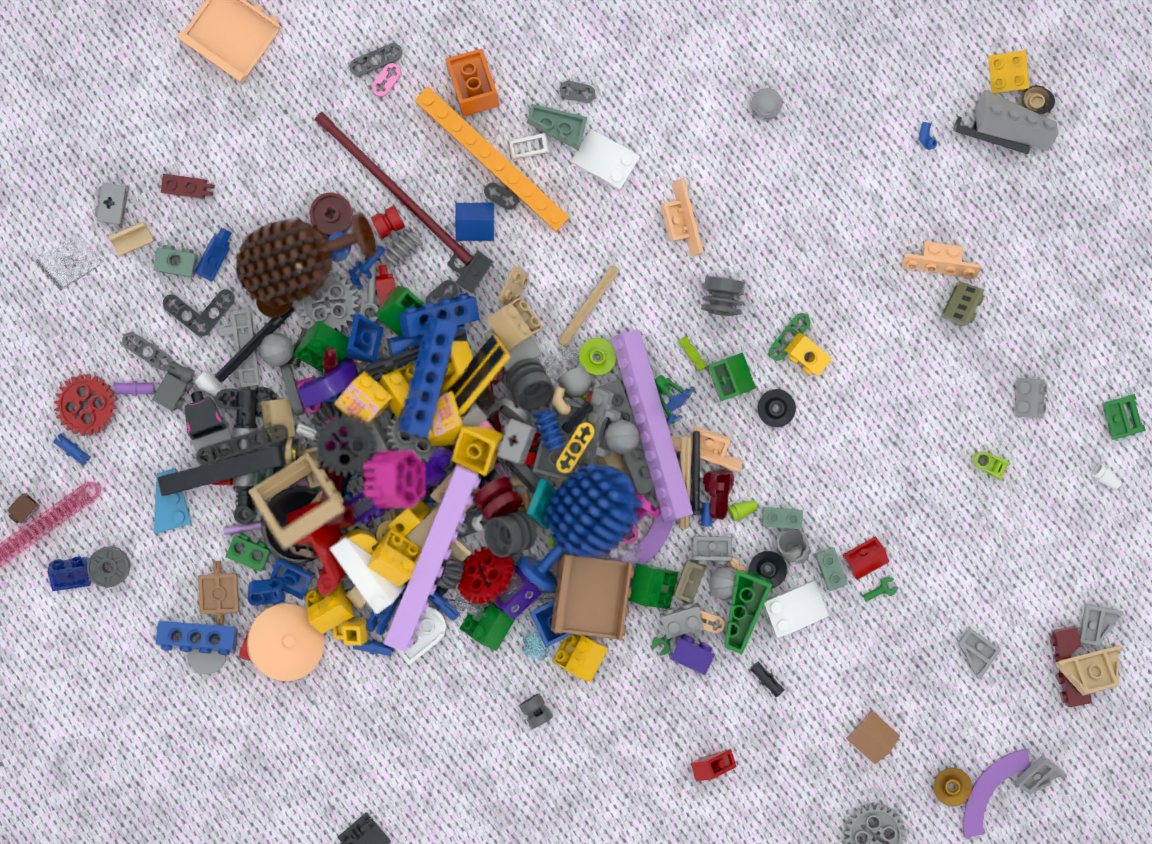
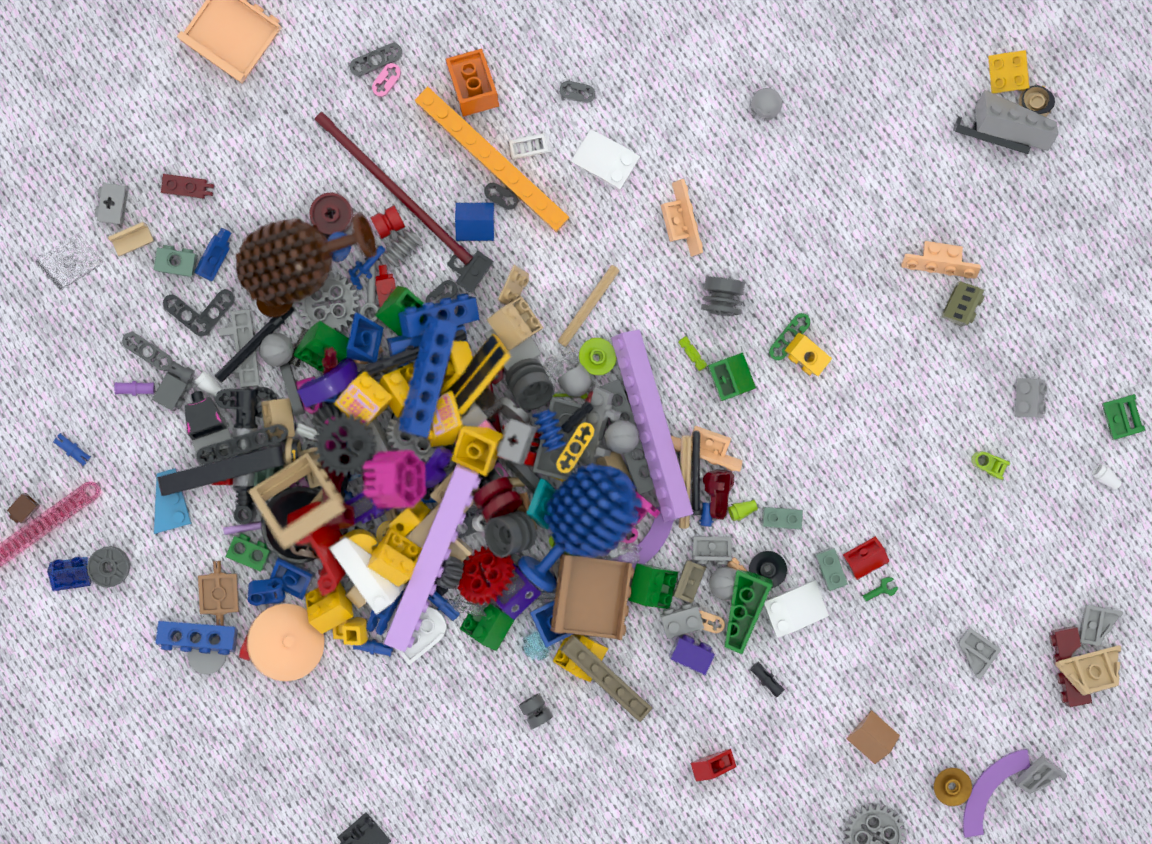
(99, 415): red gear -> none
(558, 124): sand green wing -> none
(558, 402): tan arm -> none
(606, 678): none -> dark tan tile
(664, 641): green bar -> none
(675, 401): plant -> none
(783, 400): black dish -> none
(793, 545): light grey helmet -> none
(924, 137): blue arm -> none

